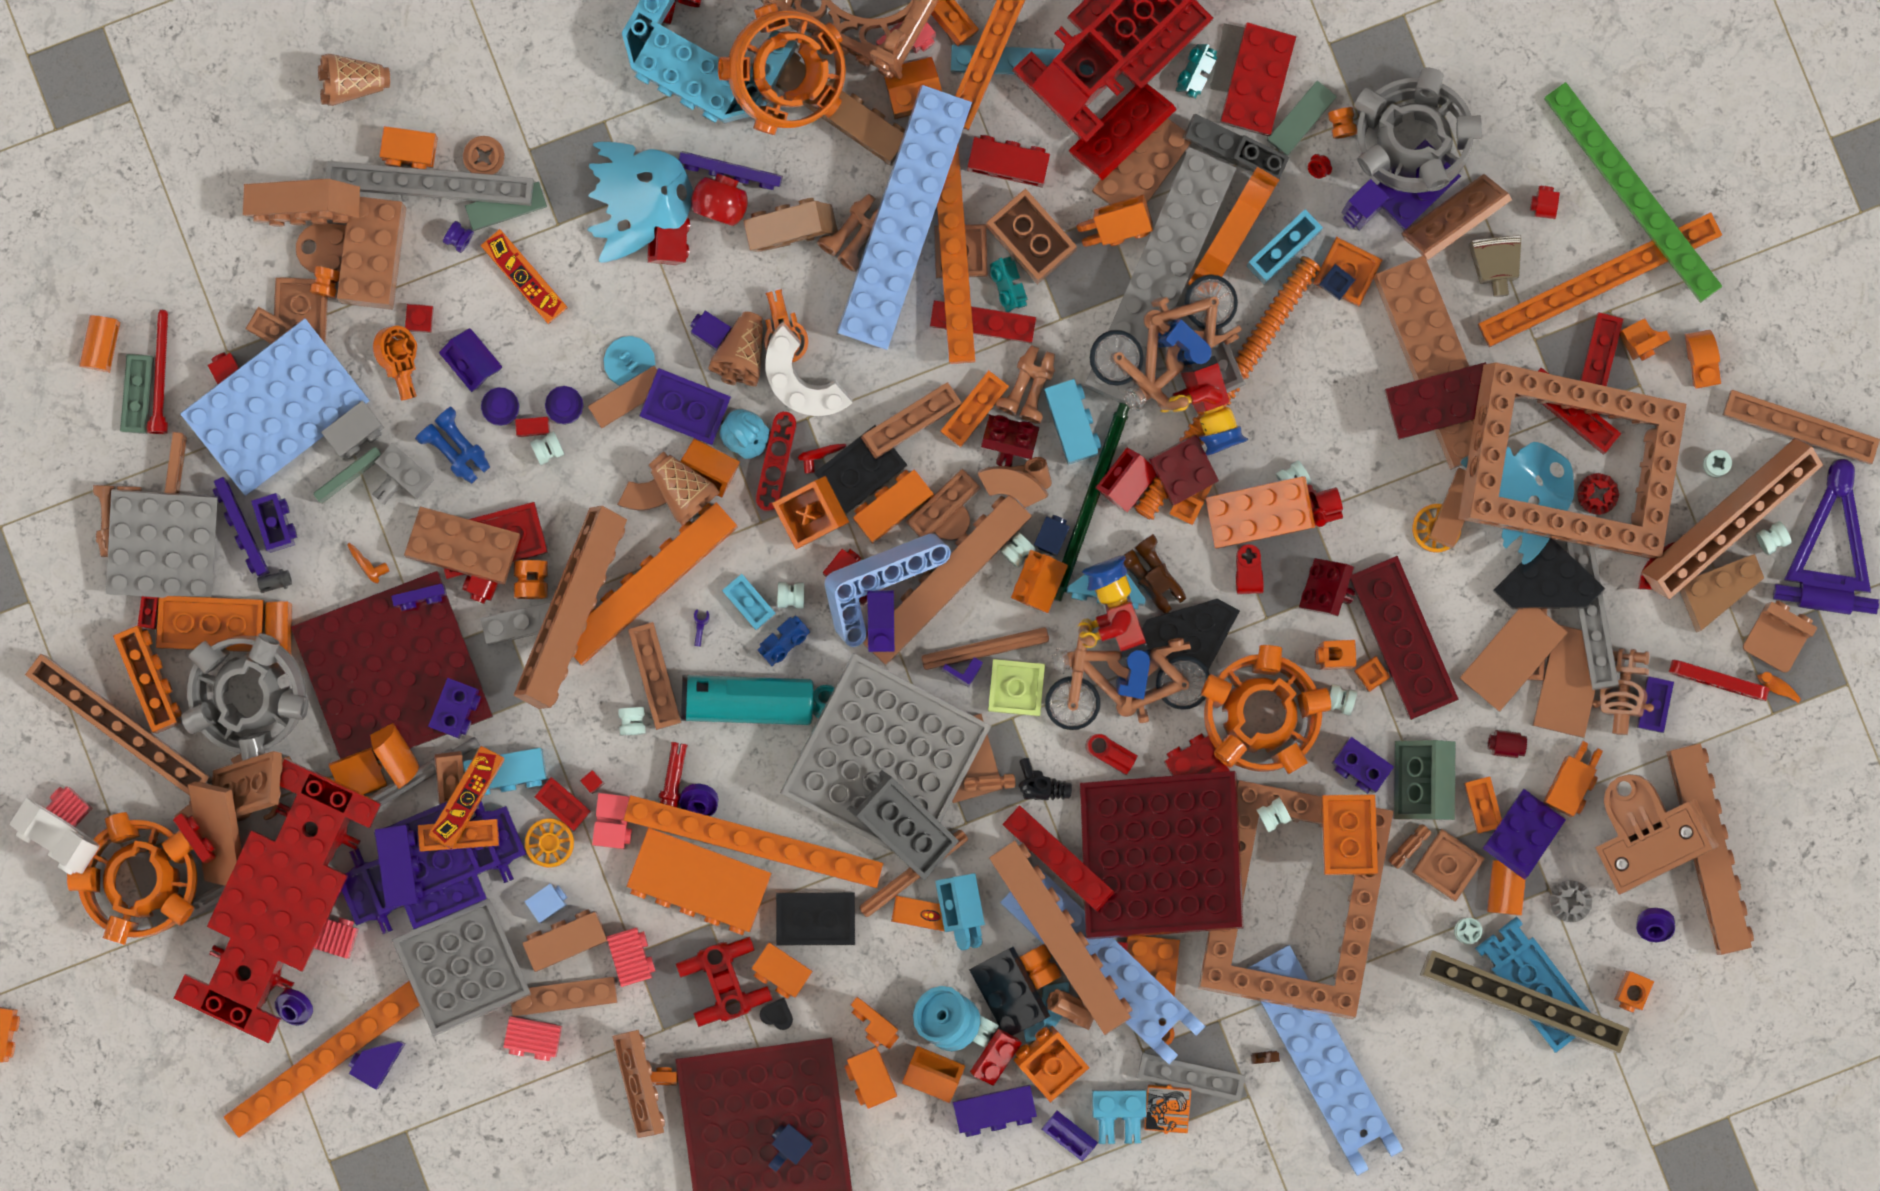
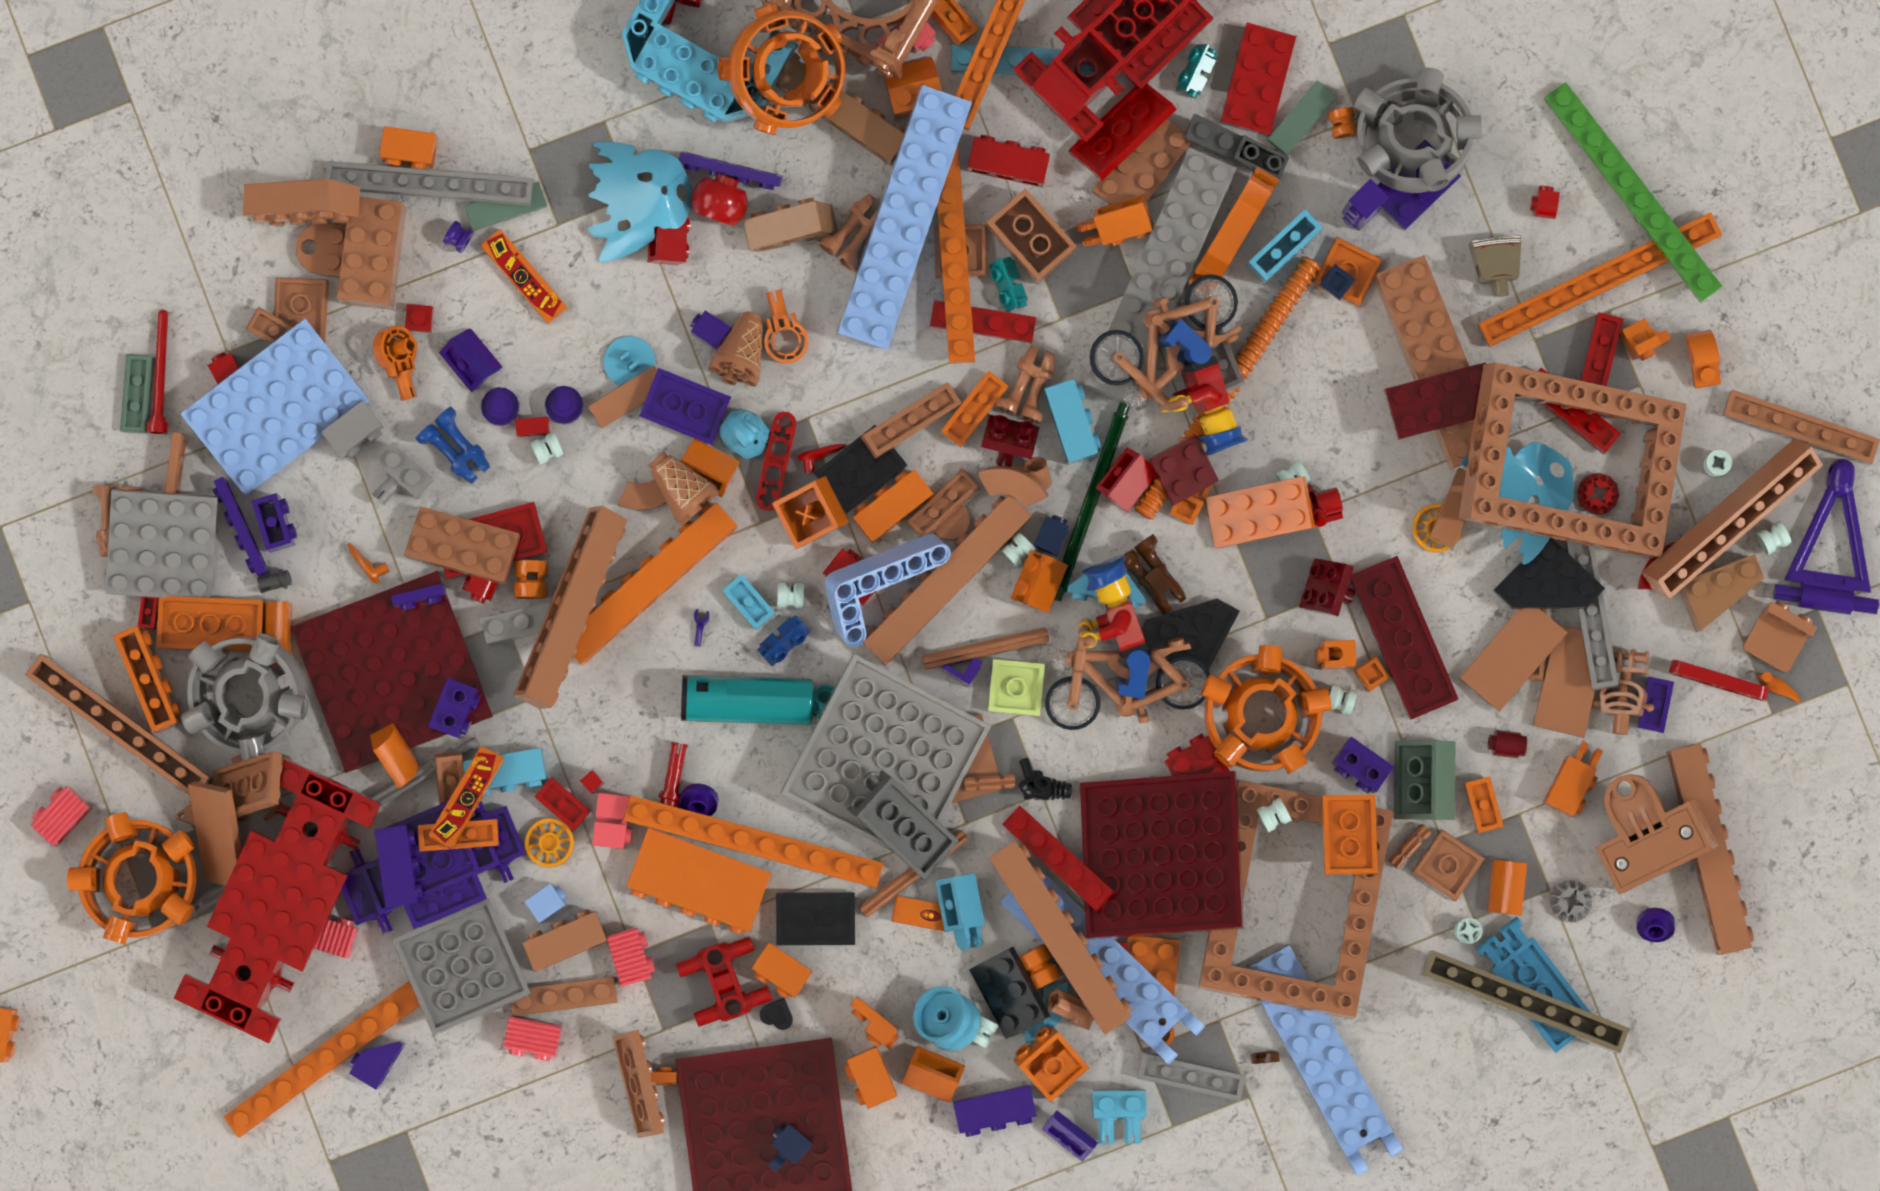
(64, 841): white brick -> none
(100, 343): orange brick -> none
(189, 828): red plate -> none
(293, 1007): dark purple plate -> none
(325, 282): orange wheel -> none
(347, 475): sand green tile -> none
(349, 79): nougat cone -> none
(359, 772): orange piece -> none
(485, 144): nougat gear -> none
(632, 715): light aqua wheel -> none
(654, 676): nougat plate -> none
(792, 390): white brick -> none
(881, 621): dark purple slope -> none
(995, 1057): red plate -> none
(1113, 754): red piece -> none
(1167, 1109): piece -> none
(1249, 576): red piece -> none
(1319, 166): red plate -> none
(1456, 216): nougat tile -> none
(1524, 834): dark purple plate -> none
(1644, 986): orange brick -> none

